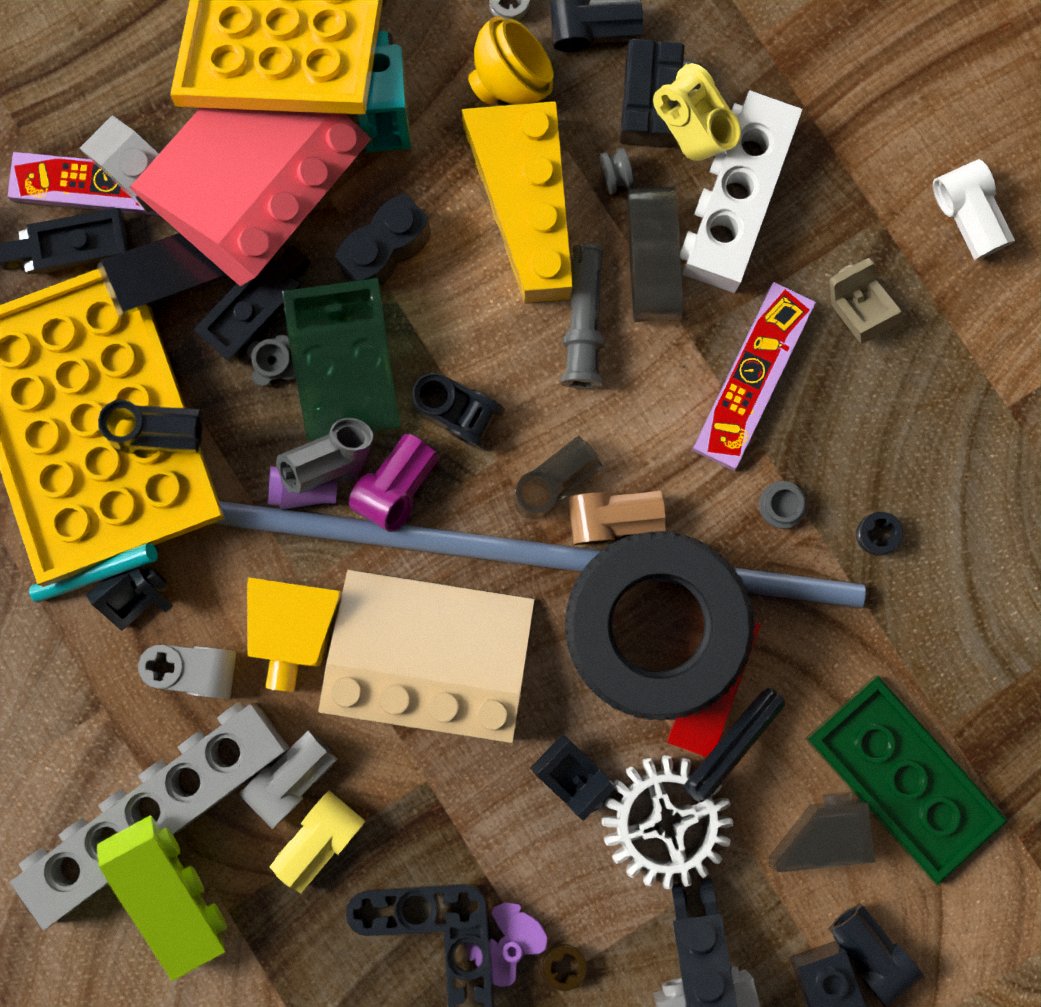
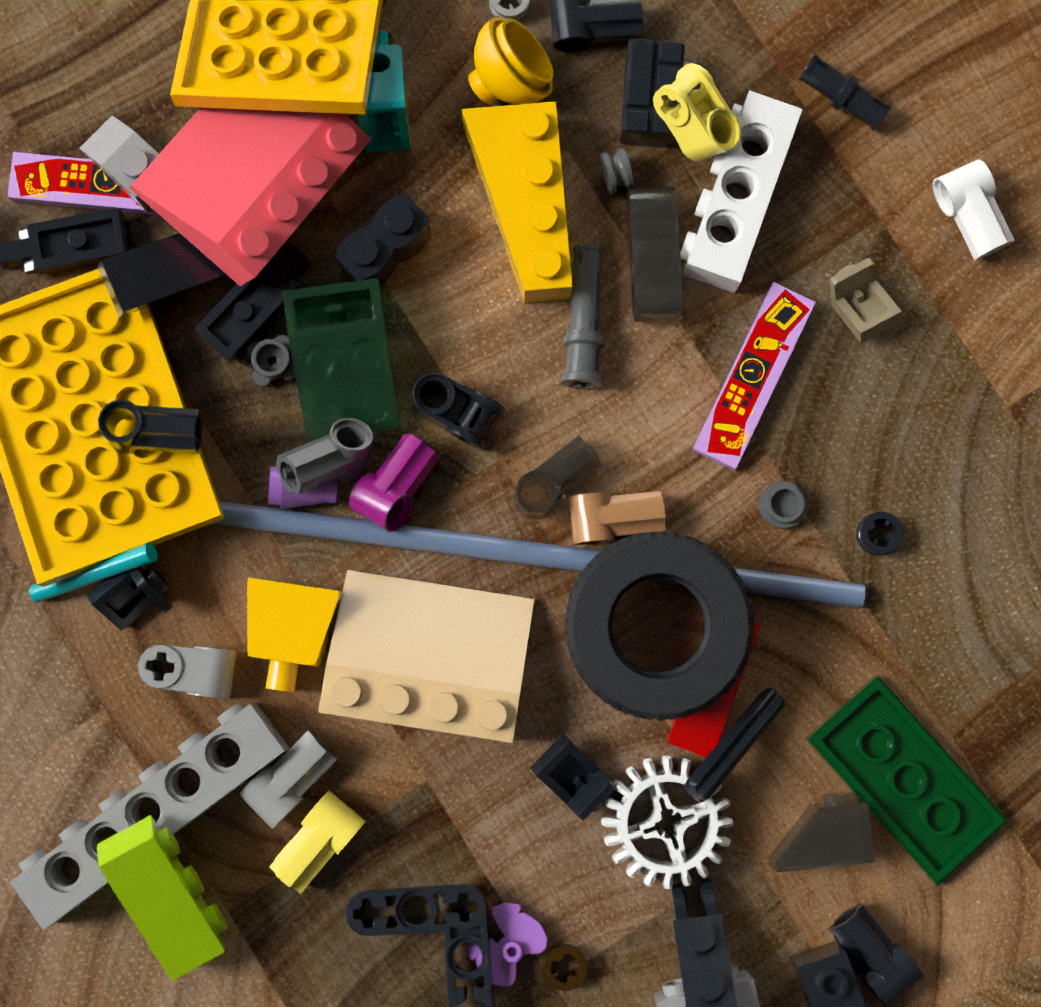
(844, 92): none -> black pin

